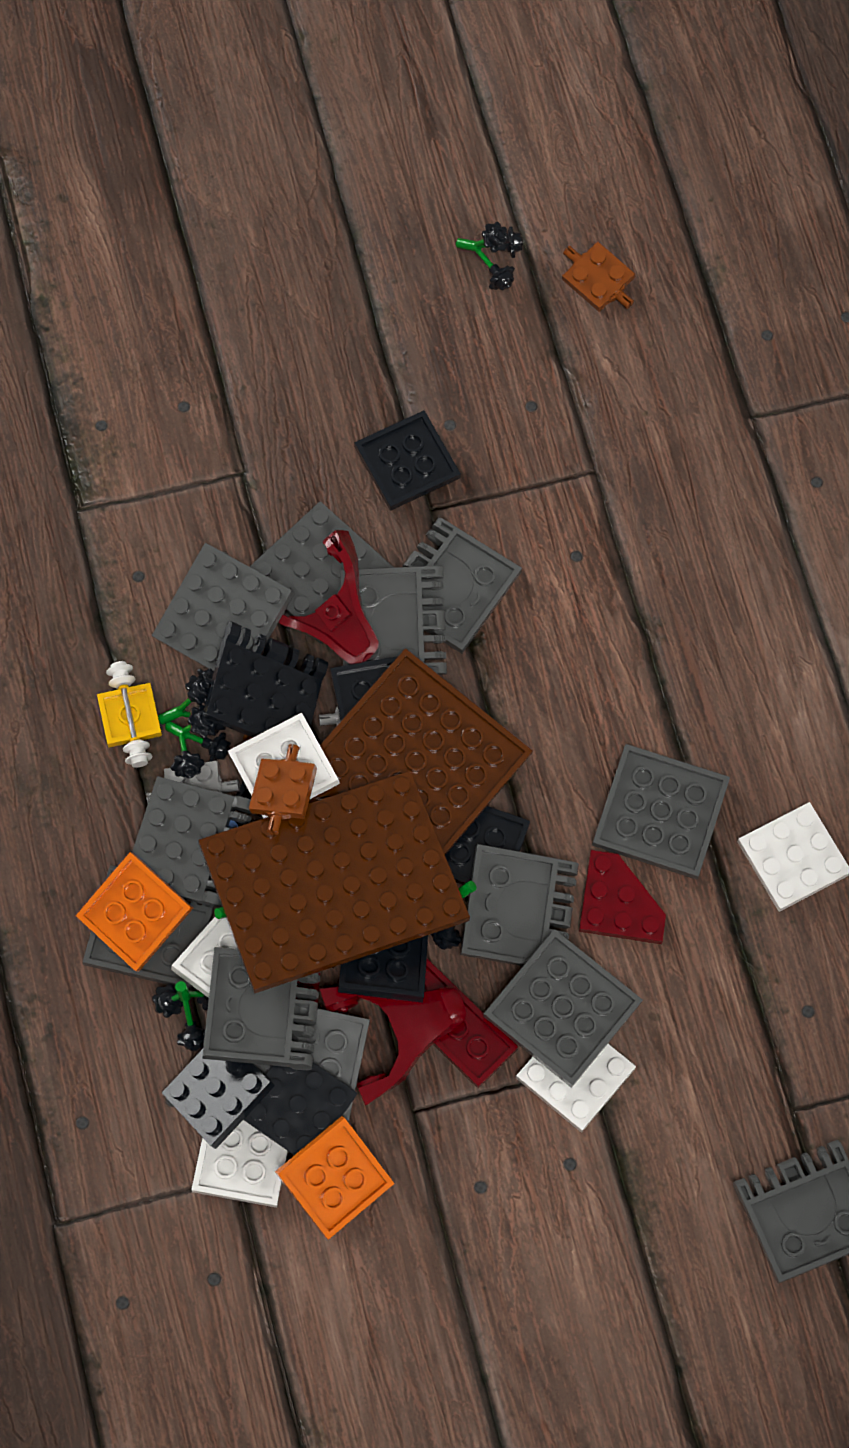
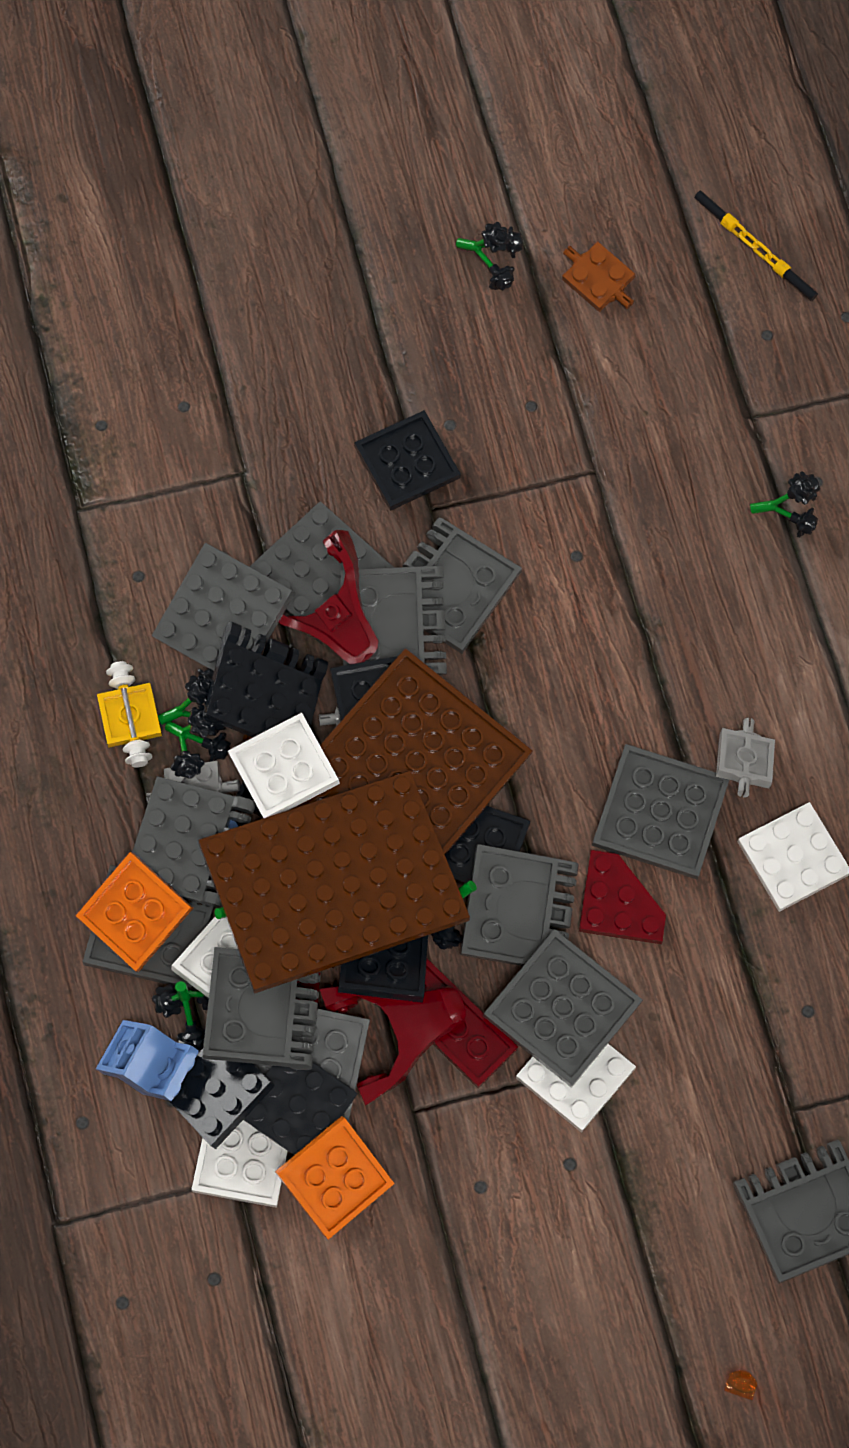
(147, 1060): none -> medium blue bracket
(283, 789): dark orange plate -> none
(741, 1384): none -> clear orange plate
(745, 758): none -> light grey plate
(781, 267): none -> piece
(802, 489): none -> black plant

